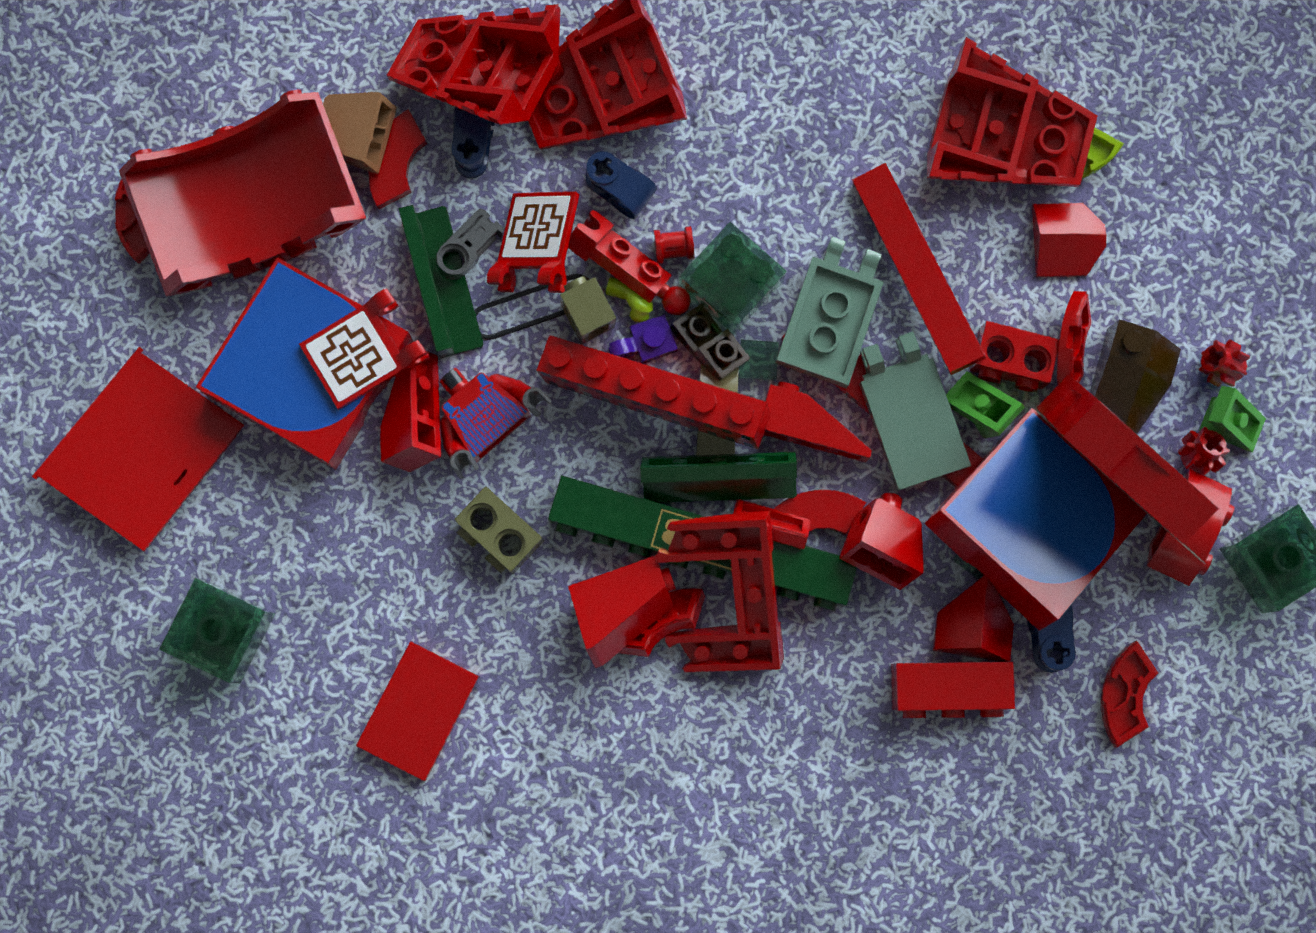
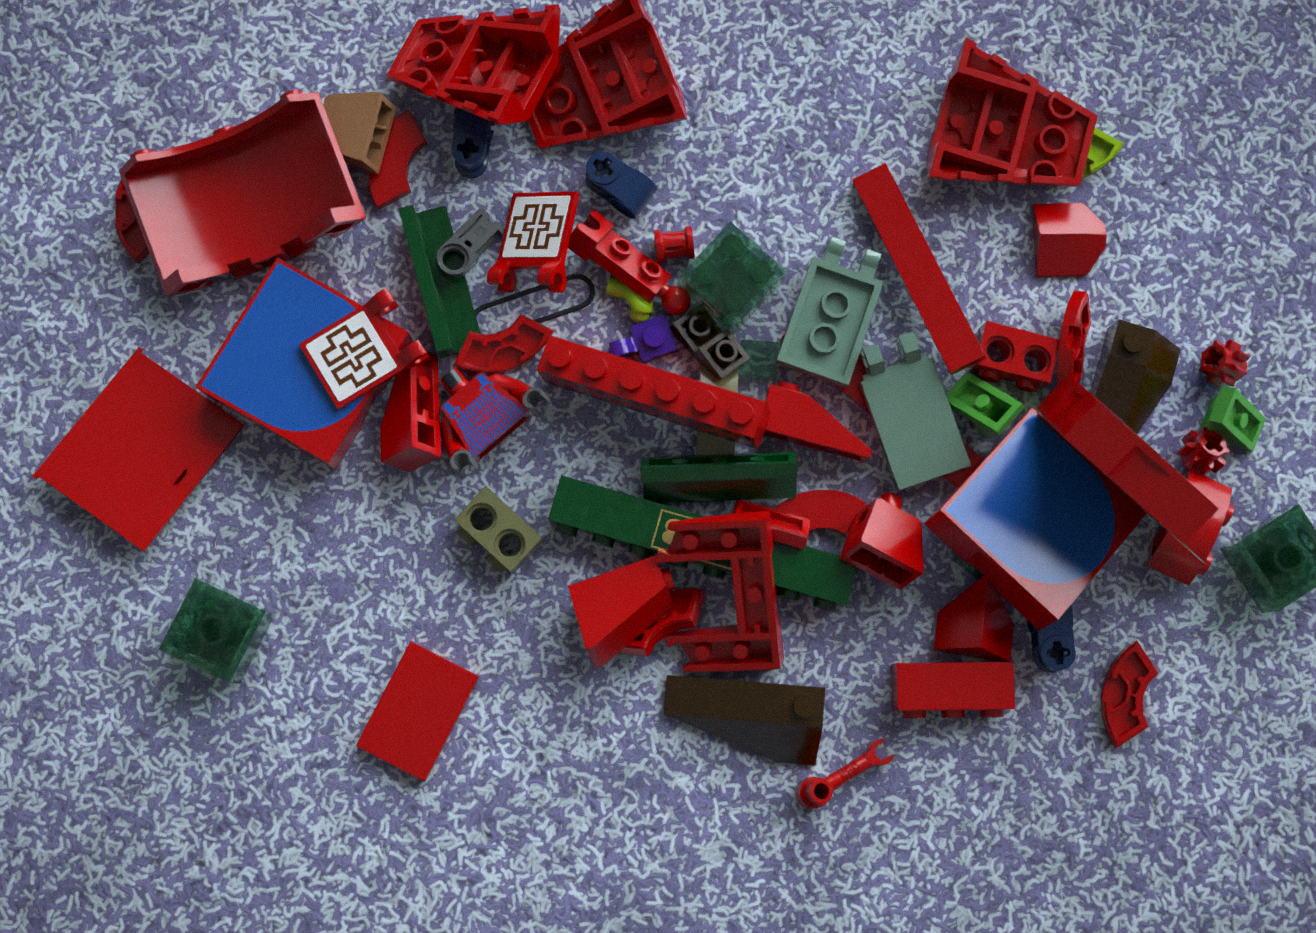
(505, 349): none -> red tile
(587, 309): olive brick -> none
(760, 717): none -> dark brown wedge
(826, 785): none -> red brick

